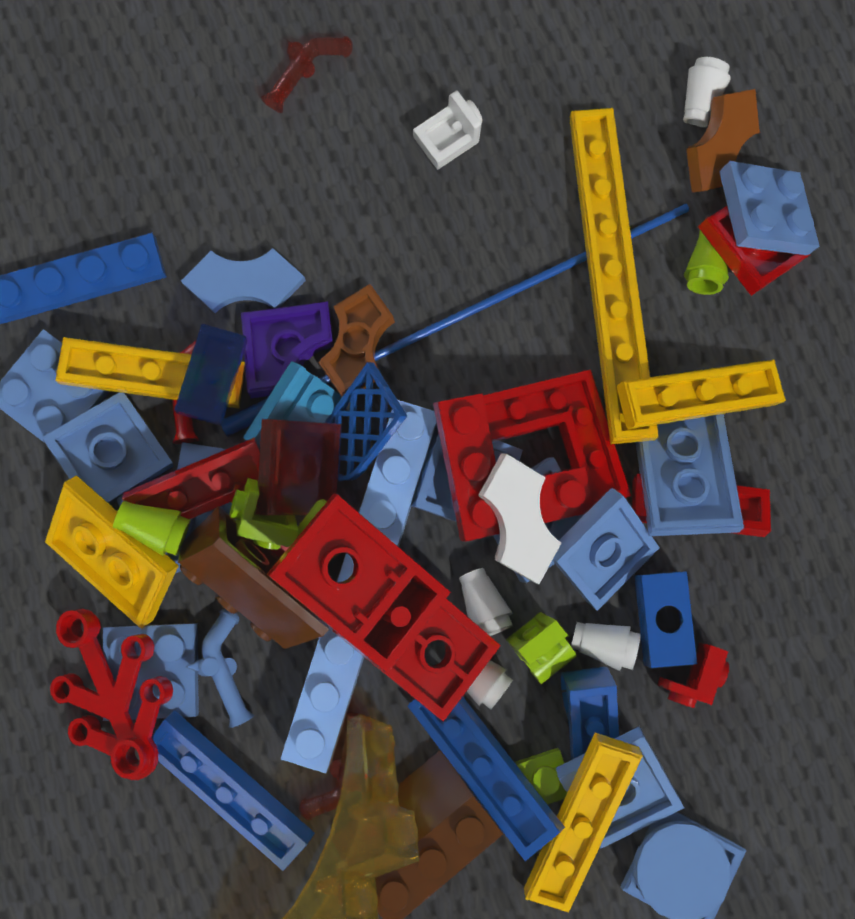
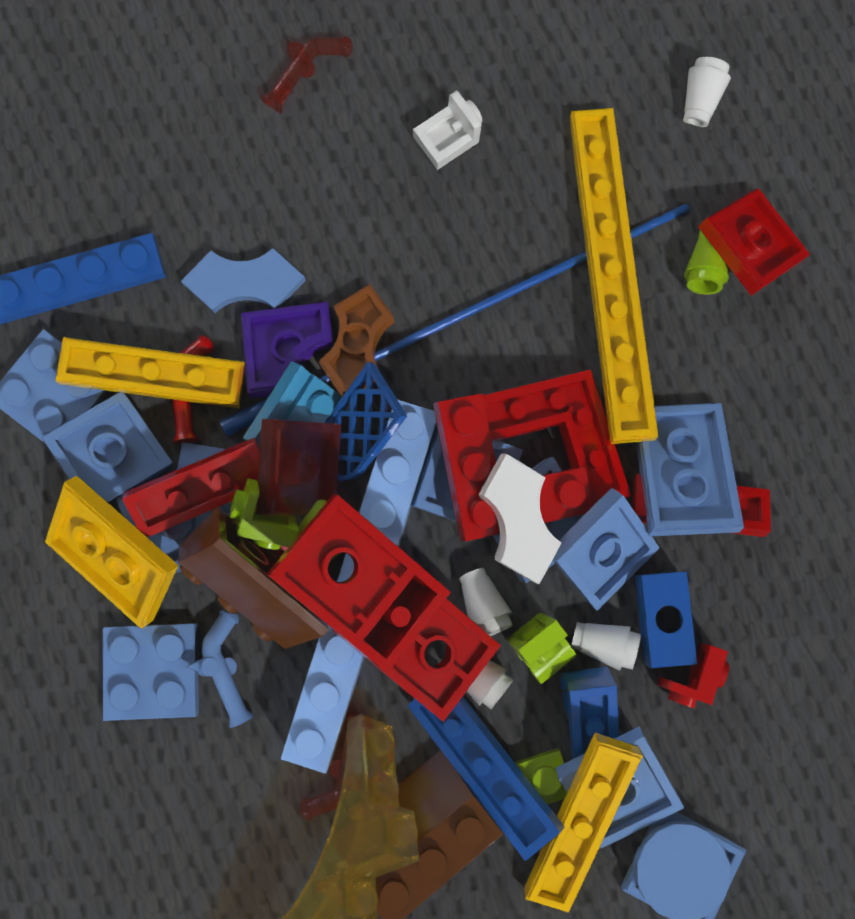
(112, 697): red plant -> none
(153, 526): lime cone -> none
(211, 374): clear blue plate -> none
(230, 791): blue plate -> none
(700, 393): yellow tile -> none
(730, 126): dark orange tile -> none
(768, 208): medium blue plate -> none

